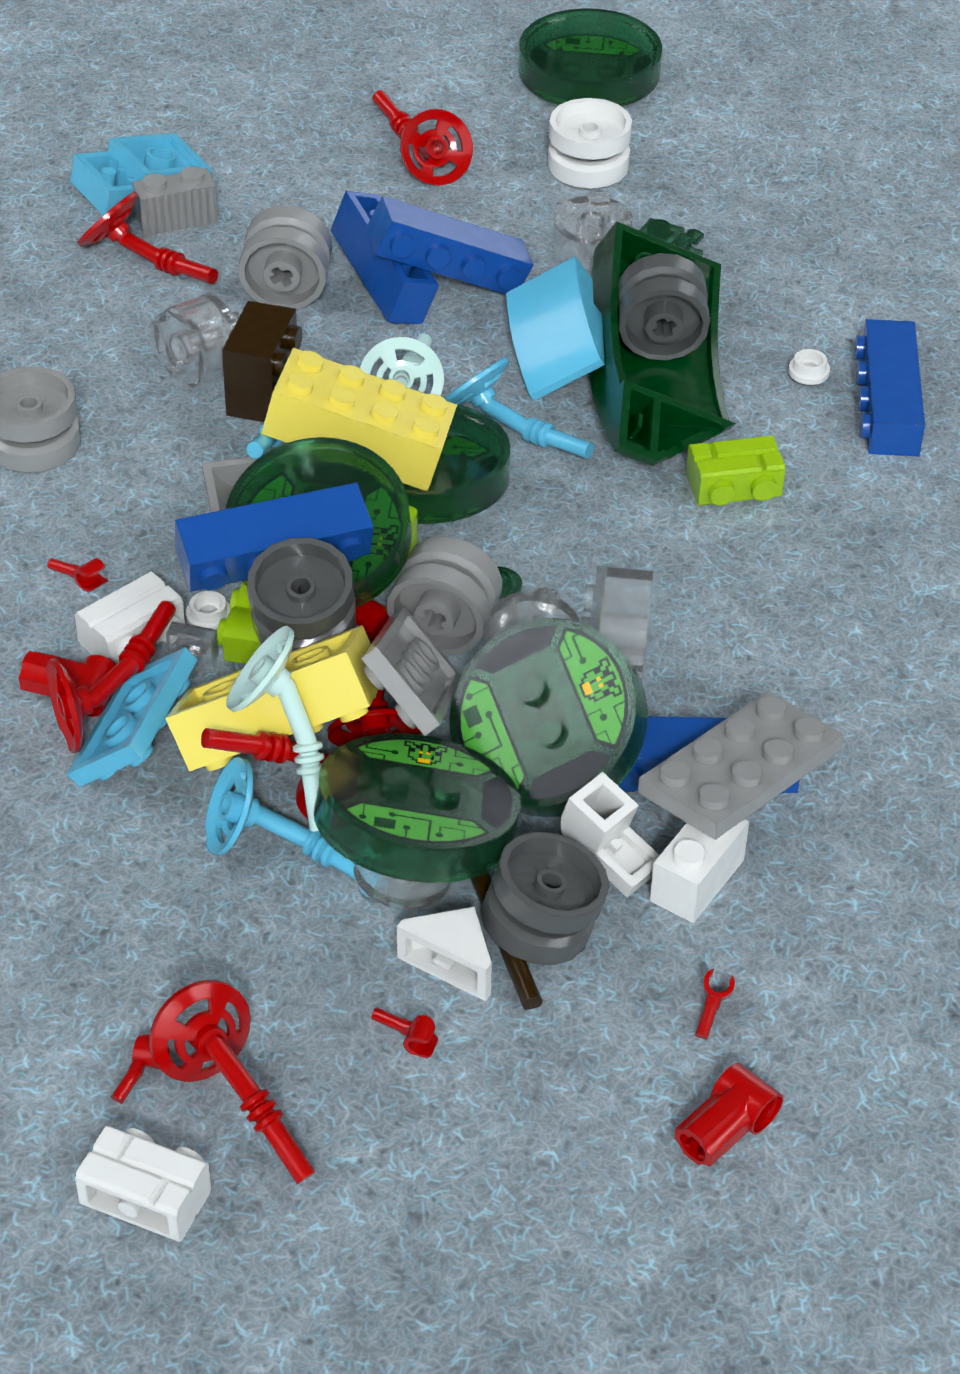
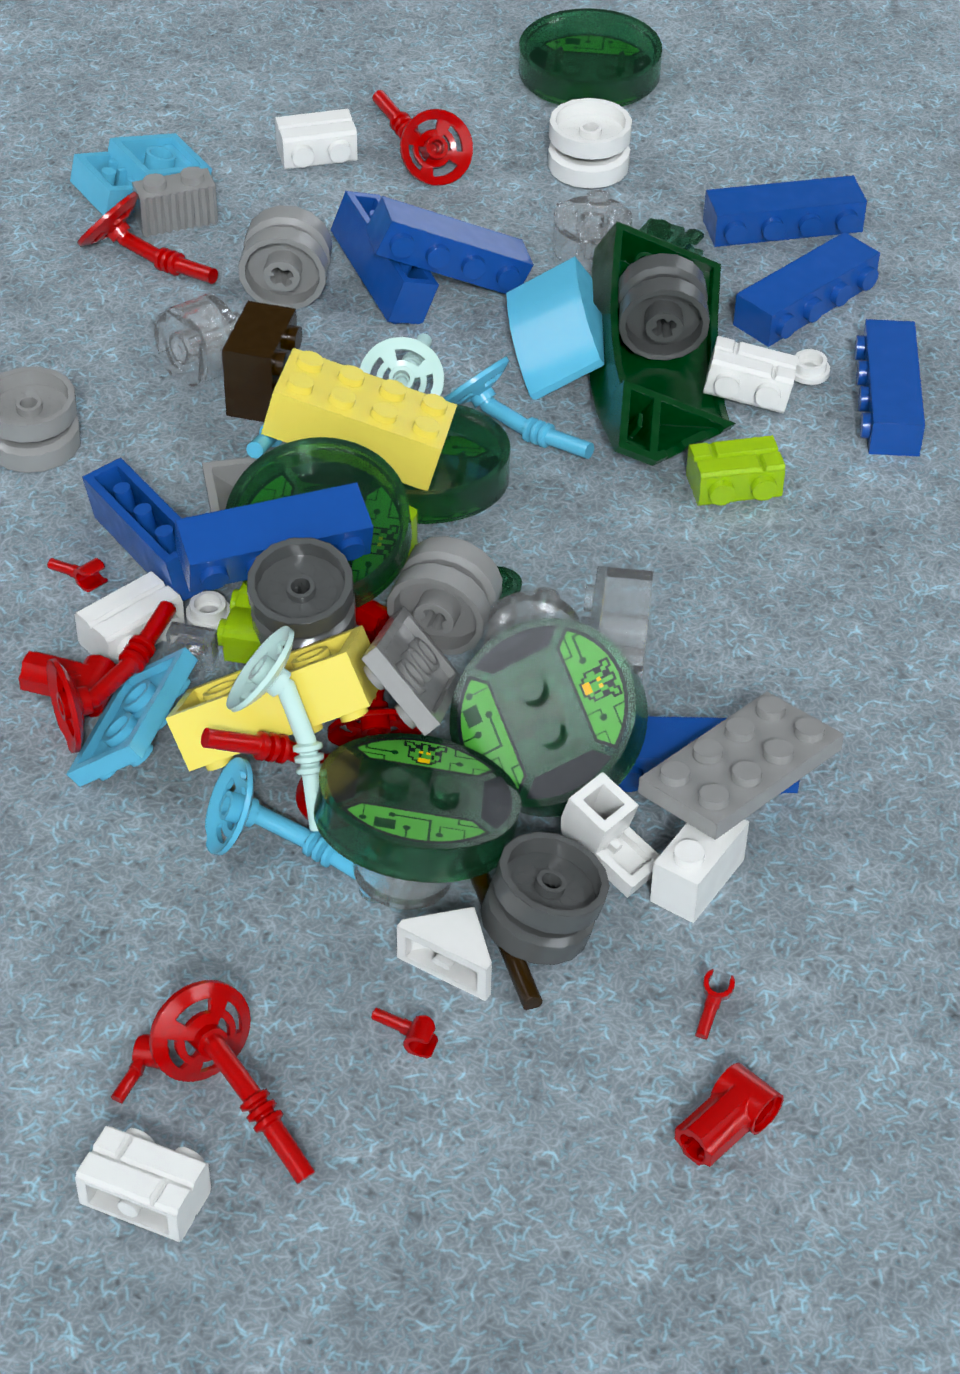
(137, 521): none -> blue brick
(316, 138): none -> white brick
(750, 374): none -> white brick
(784, 211): none -> blue brick
(806, 289): none -> blue brick

